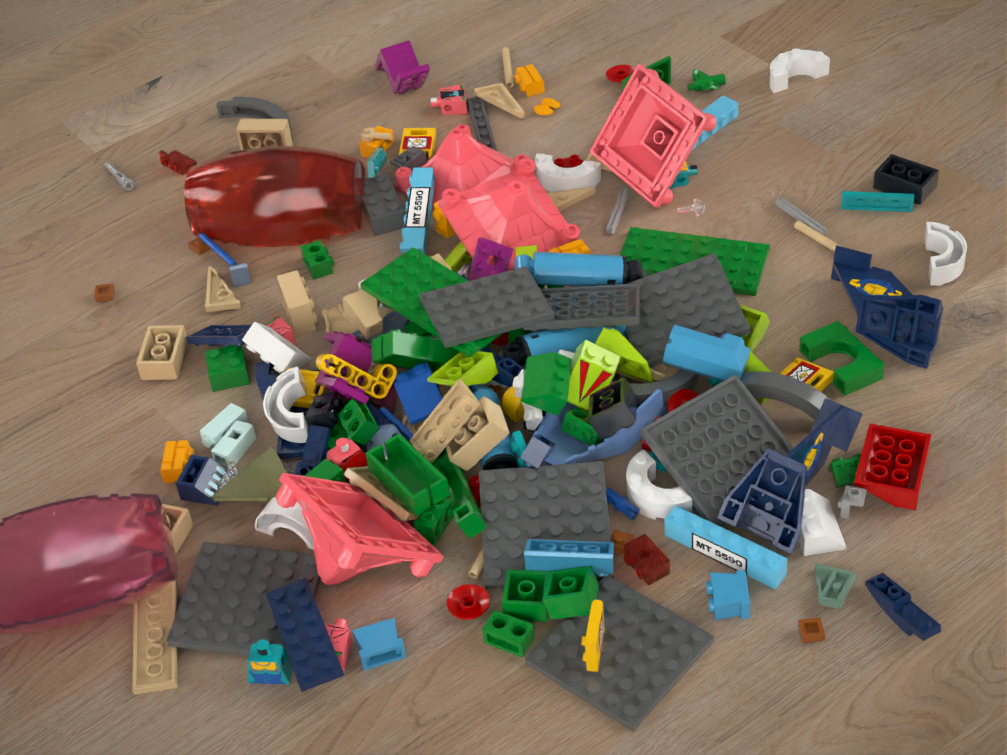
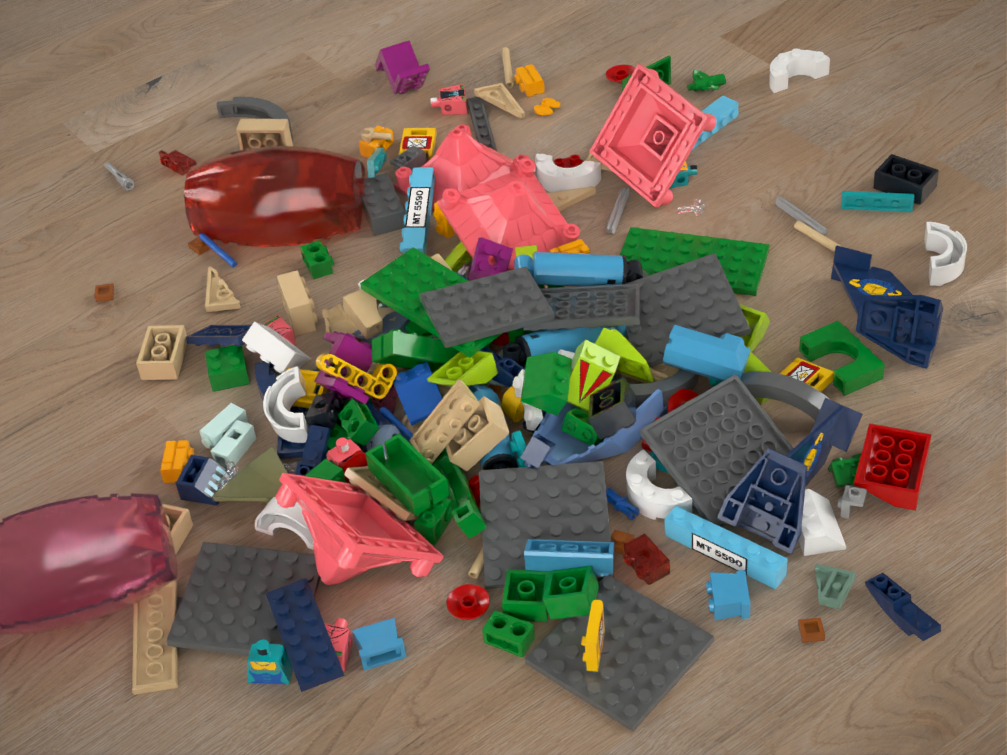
(240, 274): sand blue slope -> none

